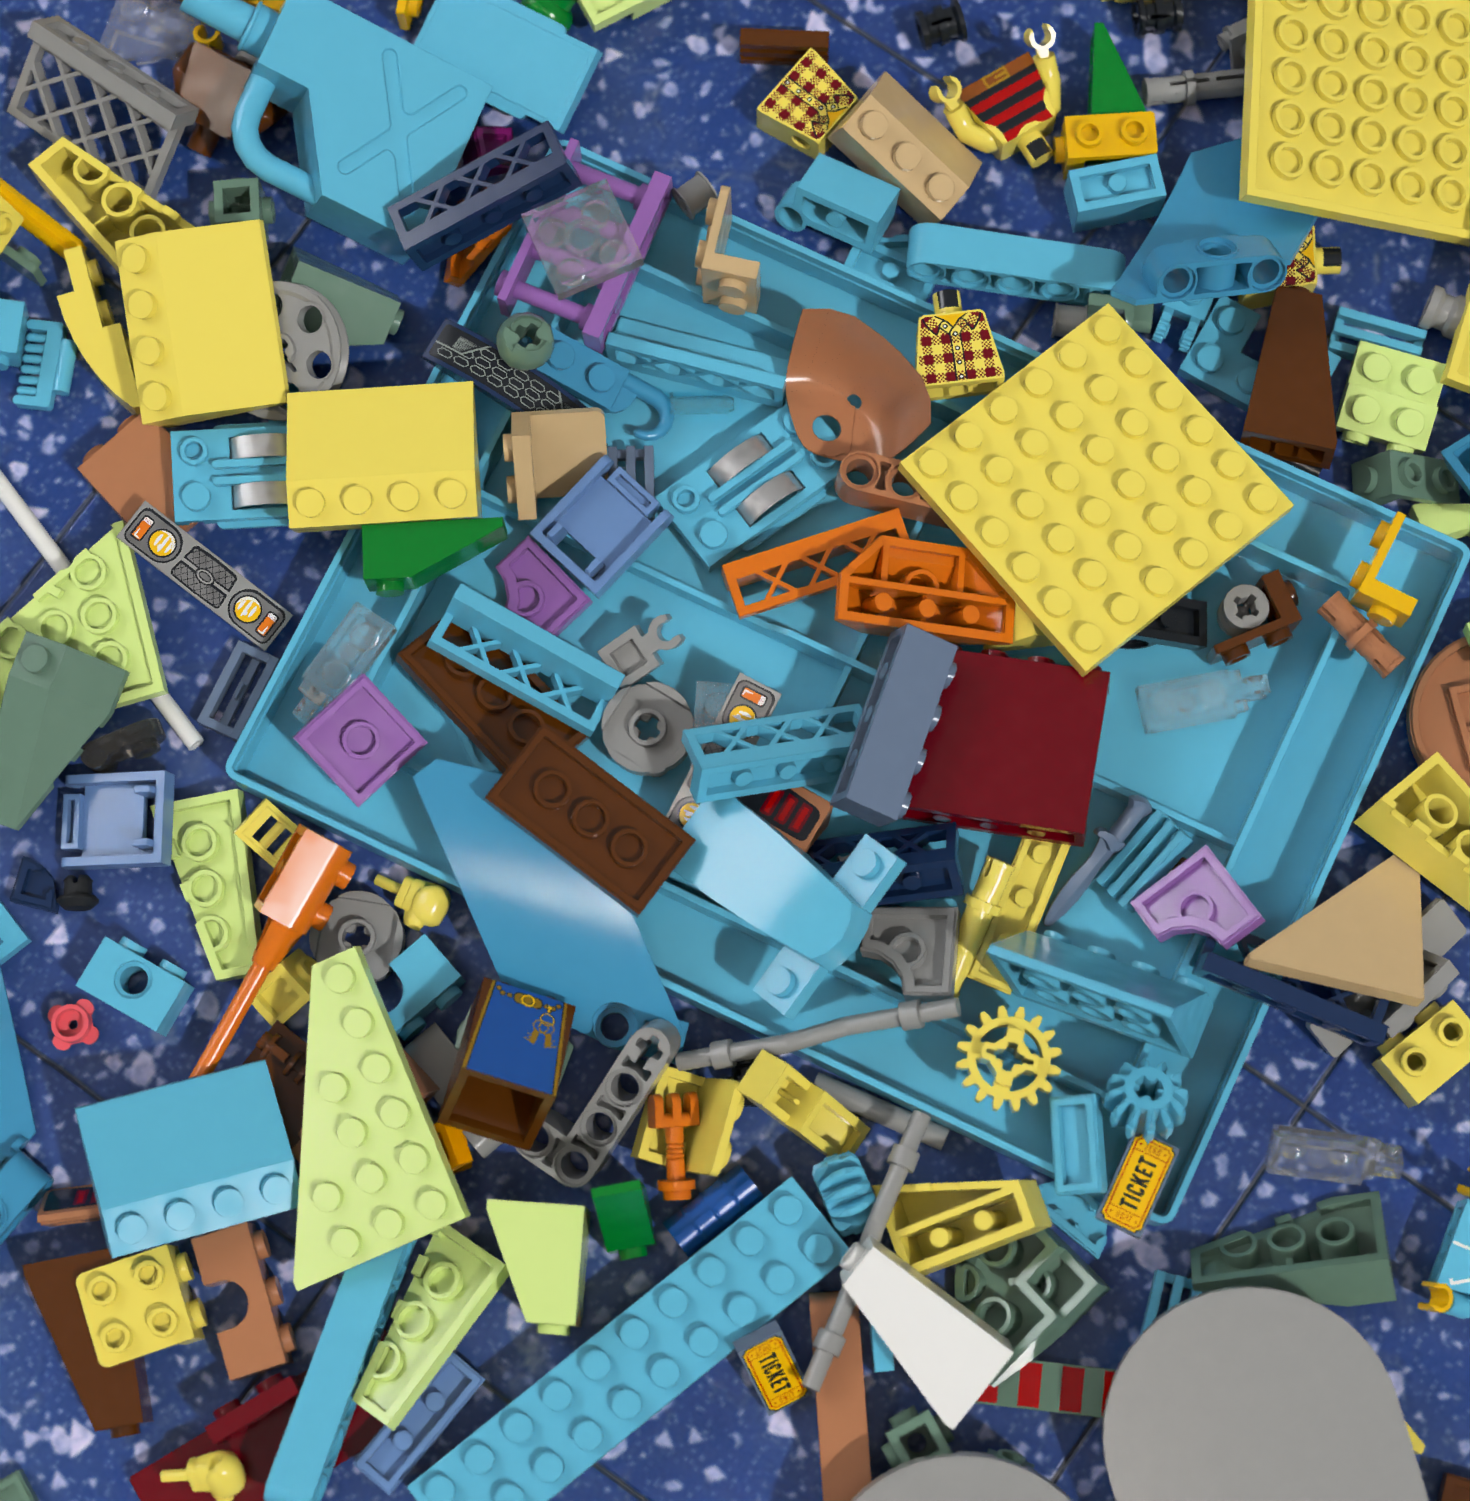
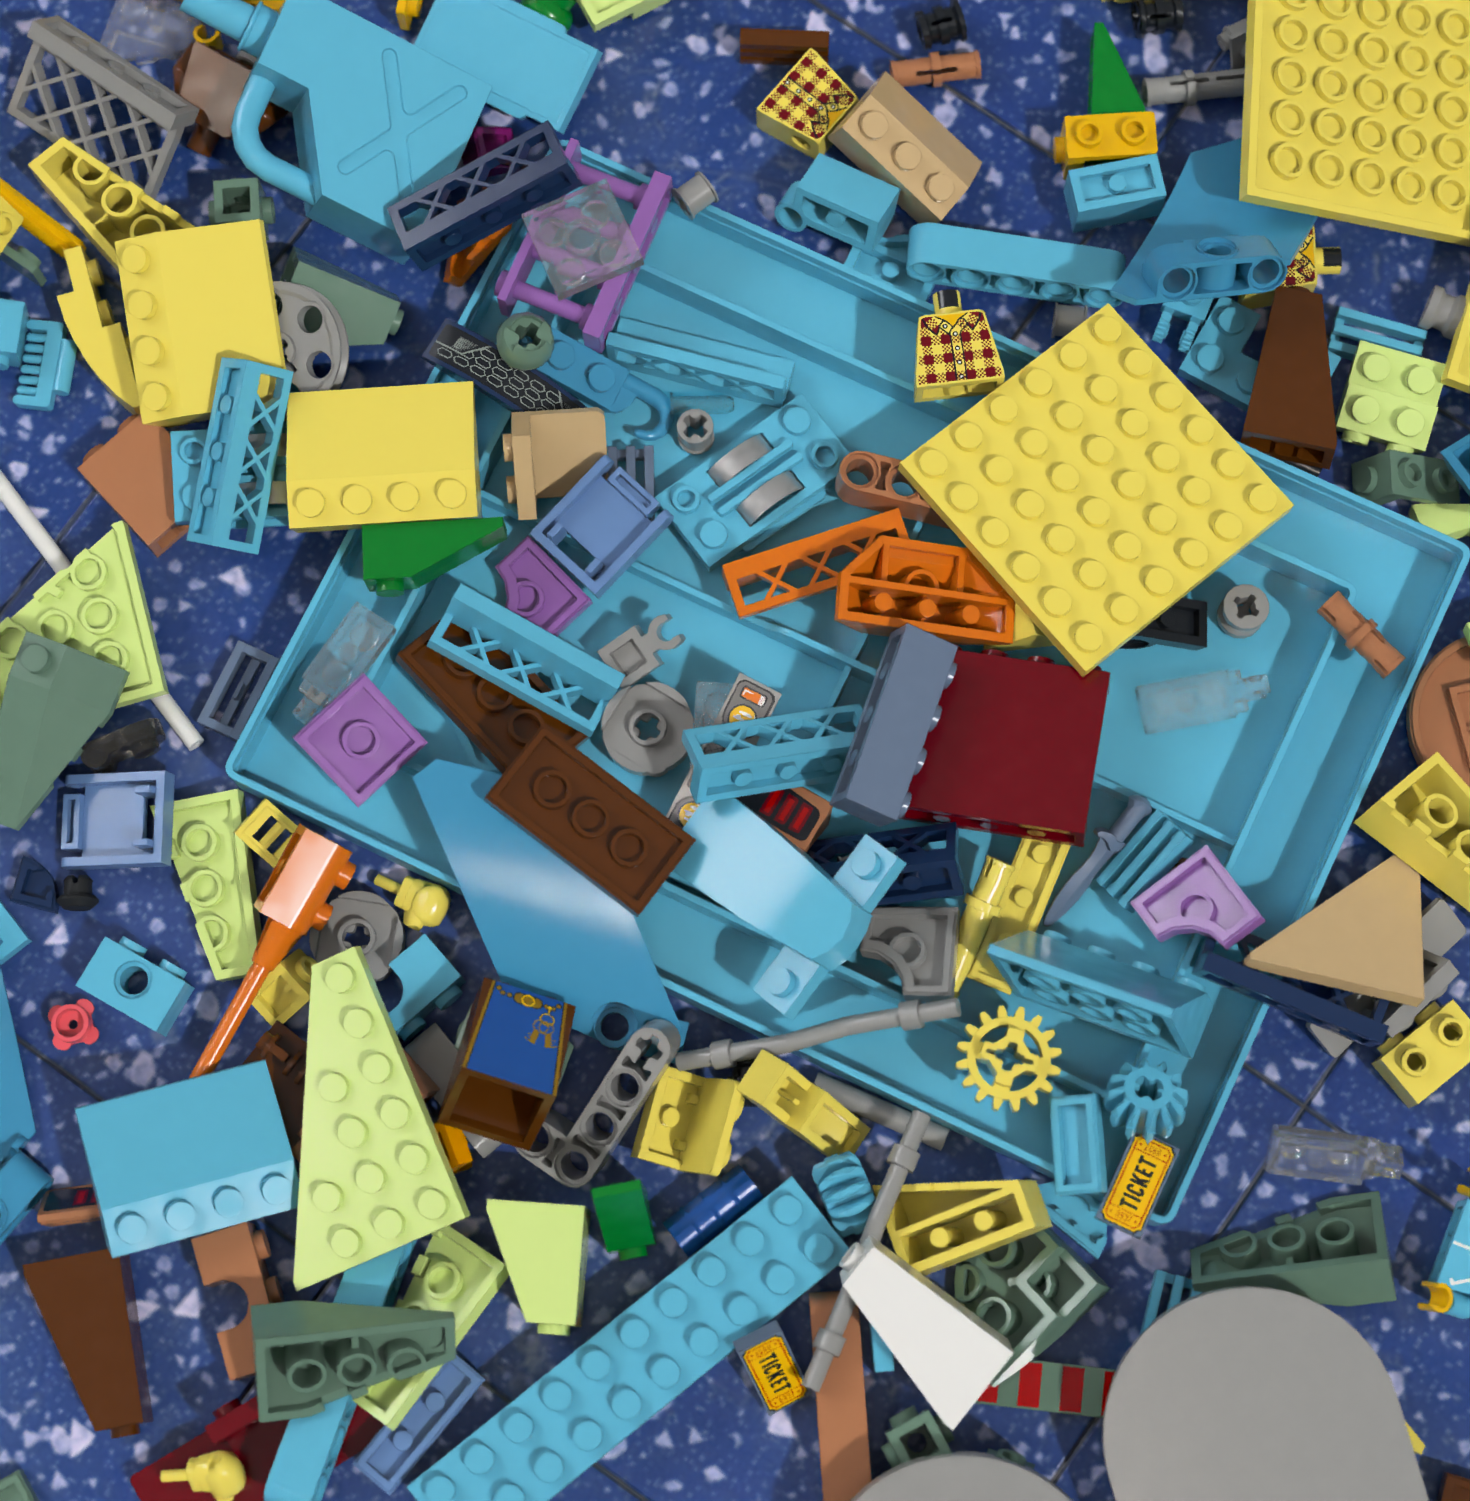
(141, 1305): light yellow bracket -> none
(204, 575): tile -> none
(225, 453): none -> medium azure fence
(331, 1350): none -> sand green wedge
(674, 1120): orange hinge -> none
(695, 419): none -> light grey axle
(725, 279): tan bracket -> none
(844, 357): nougat piece -> none
(964, 66): none -> nougat pin
(1009, 106): torso -> none
(1137, 317): sand green piece -> none
(1282, 620): reddish brown bracket -> none
(1380, 601): yellow bracket -> none

